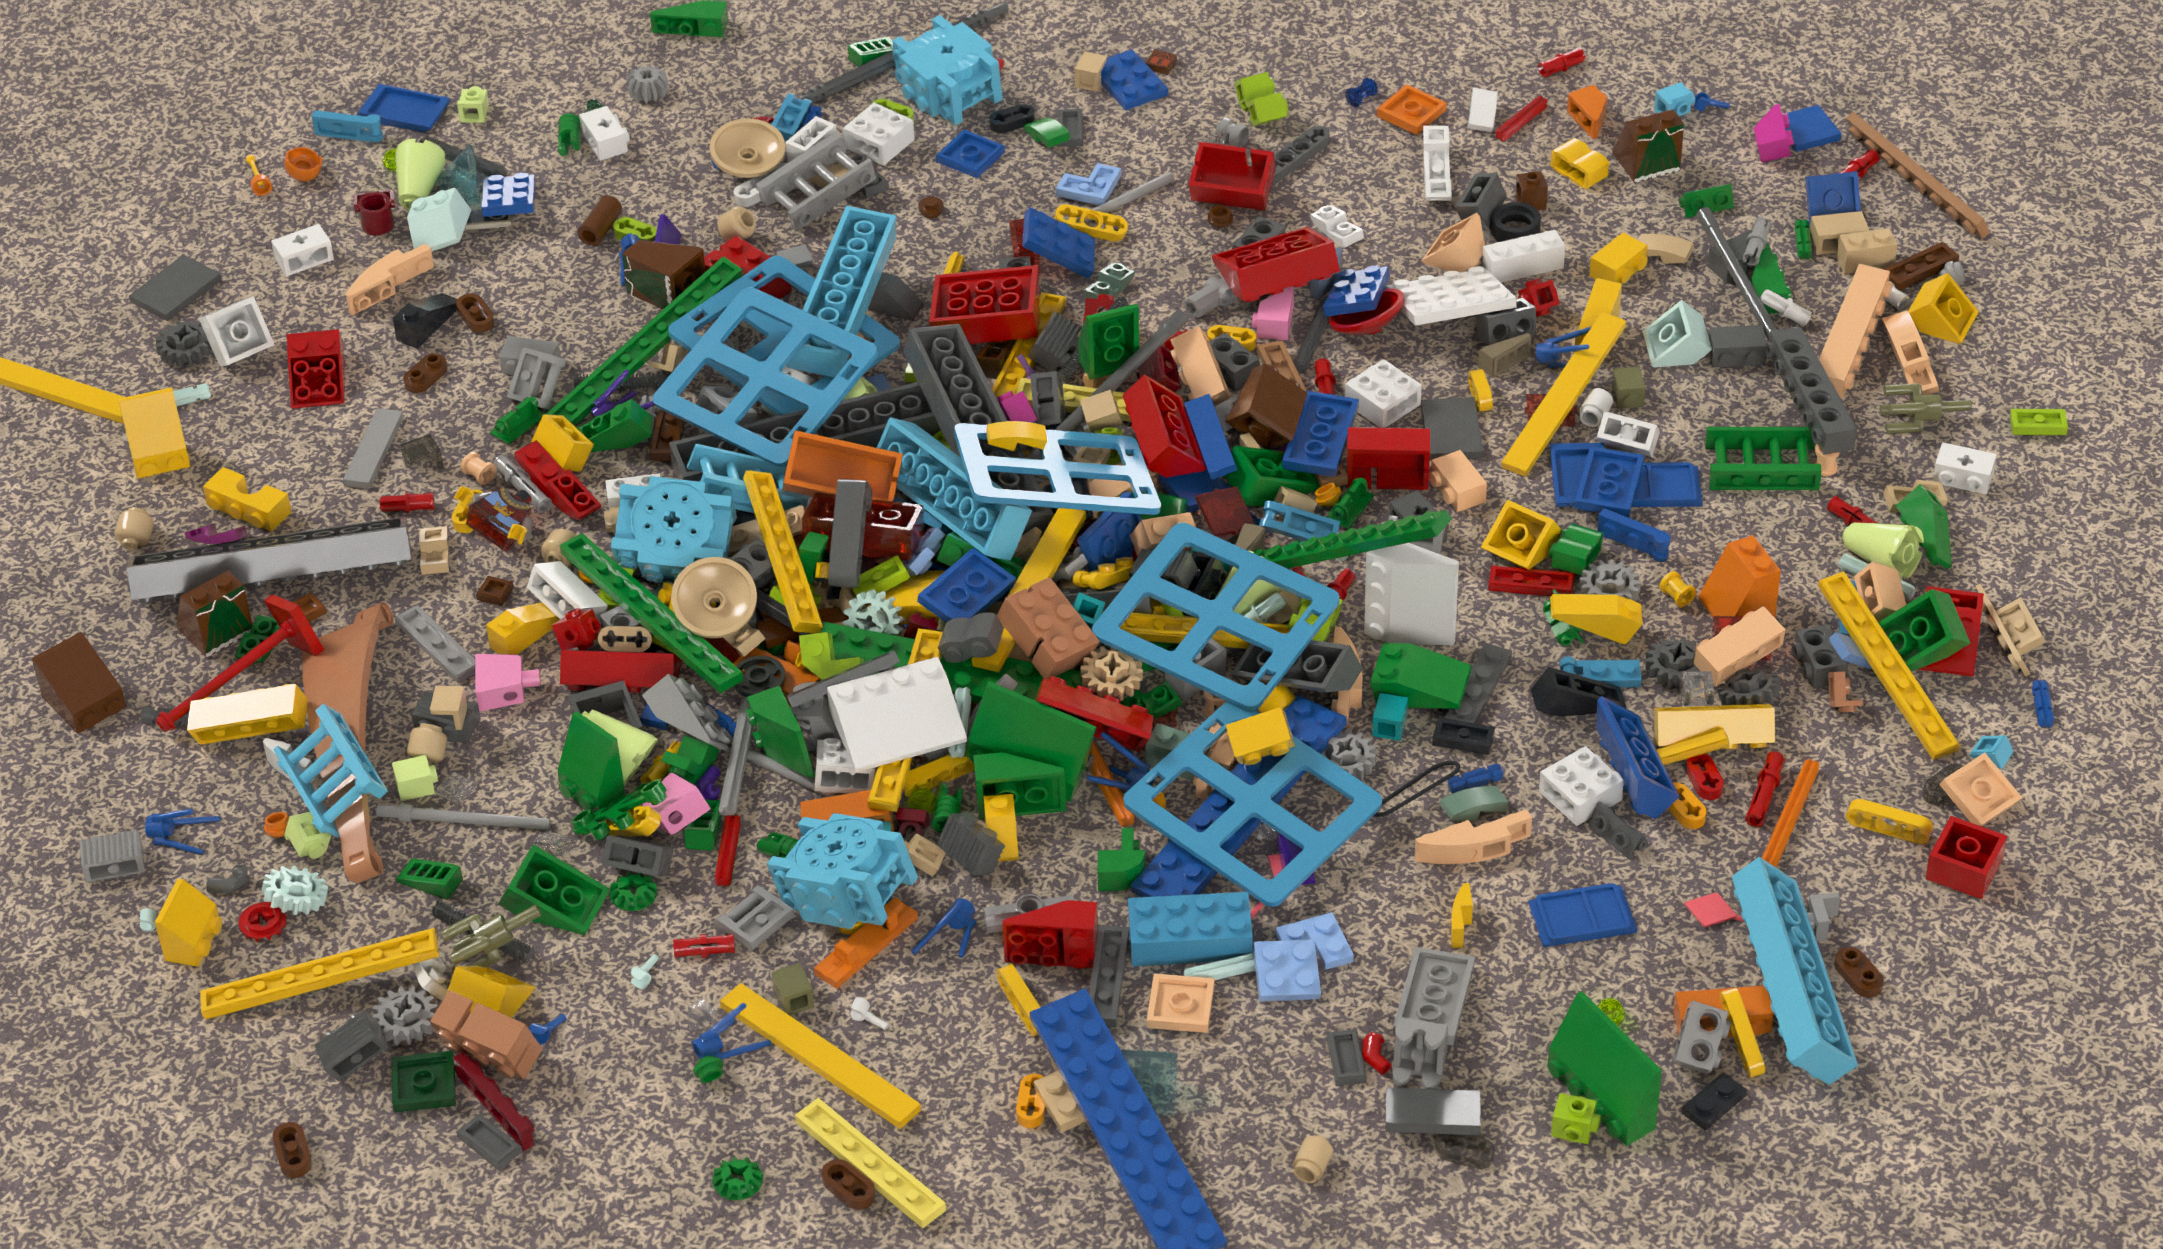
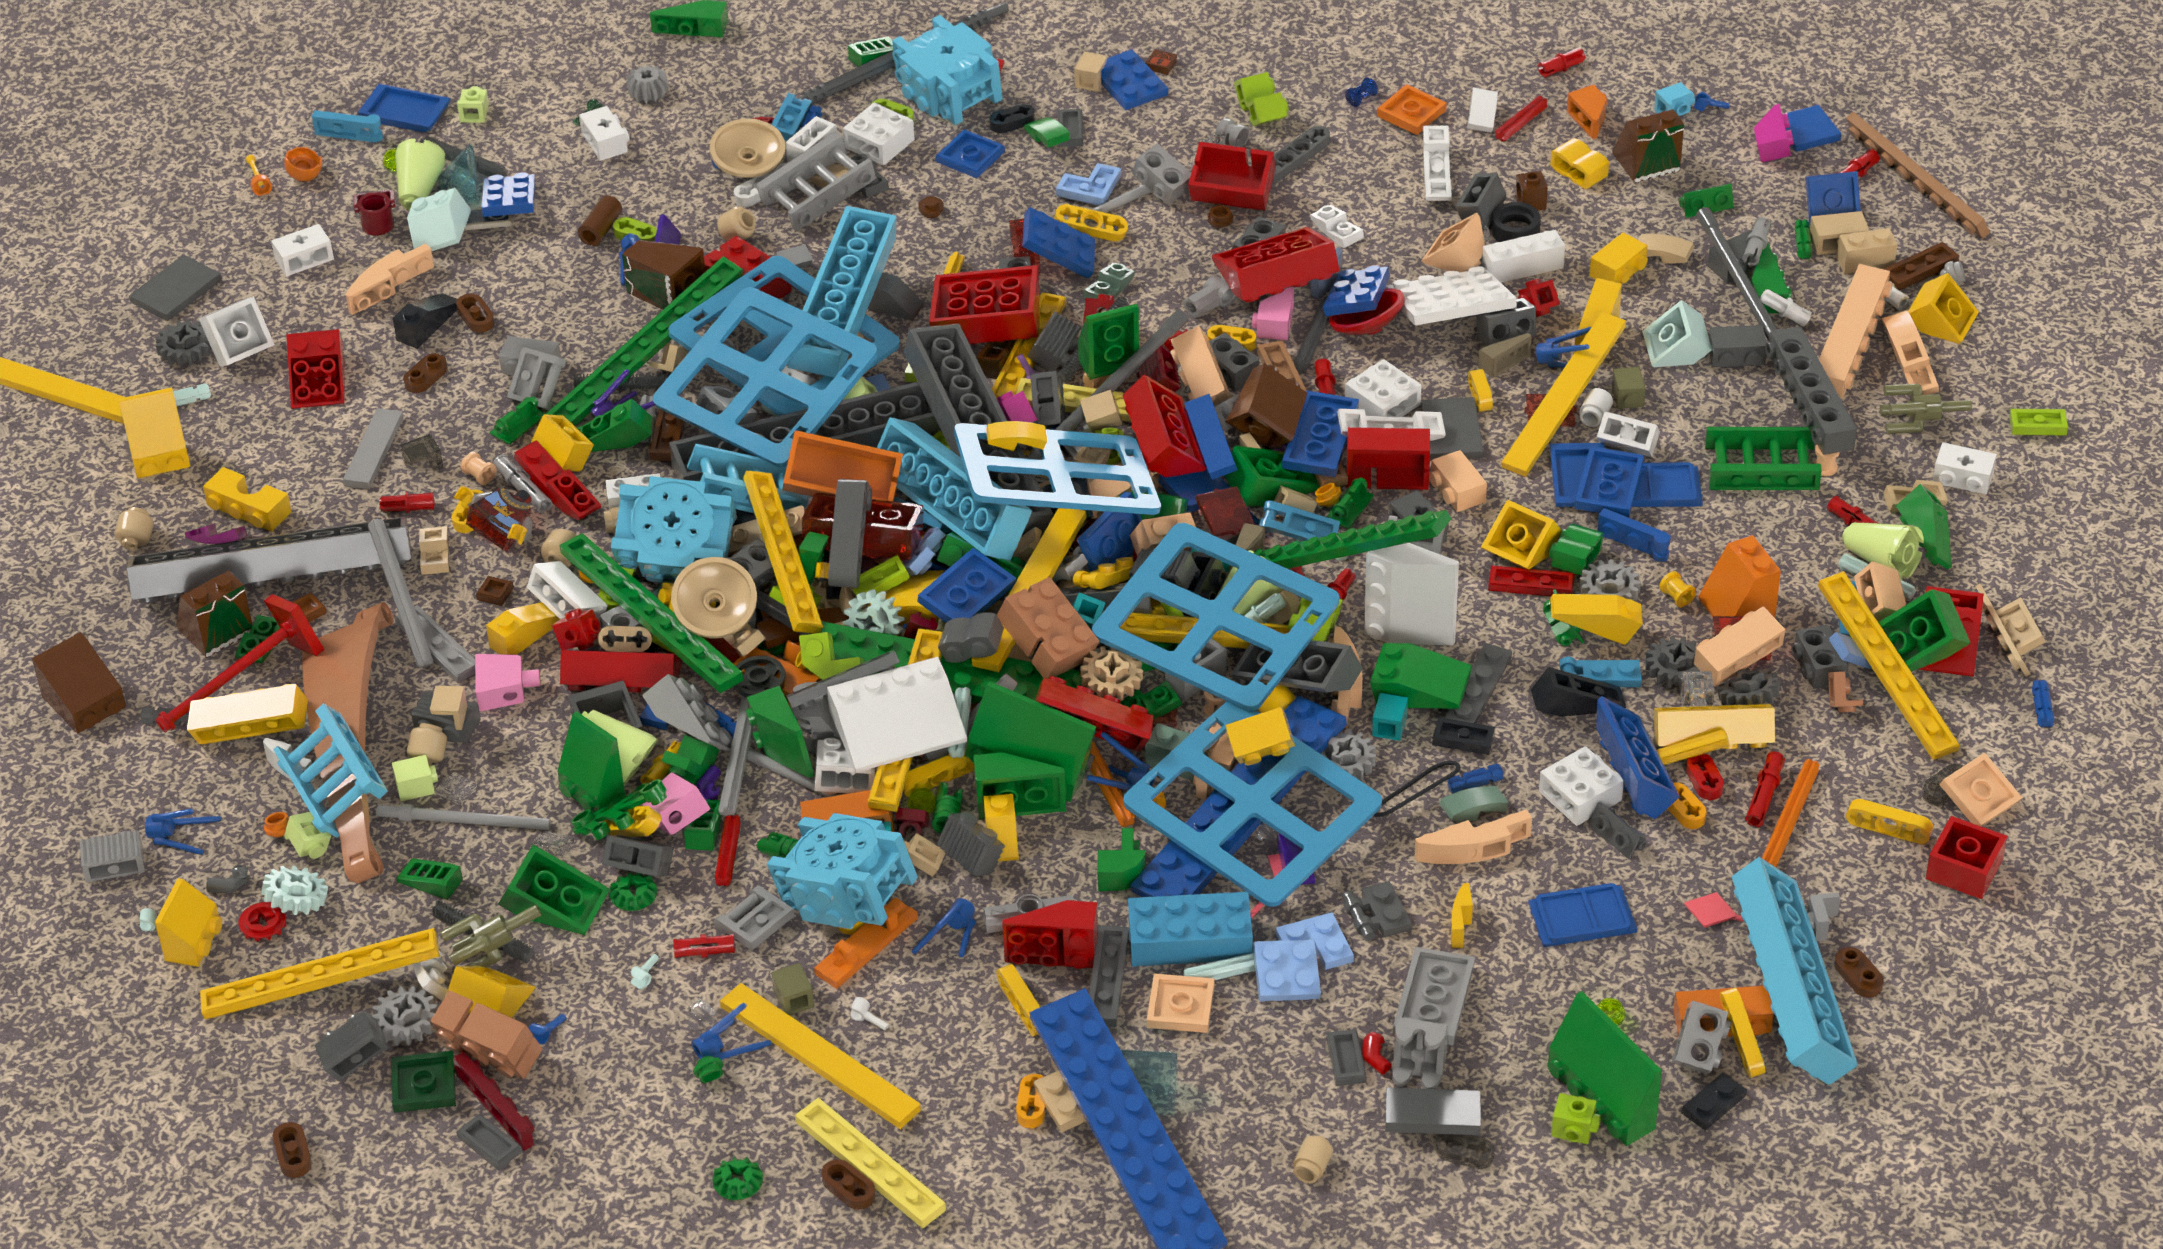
(400, 593): none -> light grey axle
(568, 133): green hinge -> none
(1162, 174): none -> light grey brick
(1357, 418): none -> white slope
(1385, 908): none -> dark grey plate
(1996, 747): medium azure slope -> none

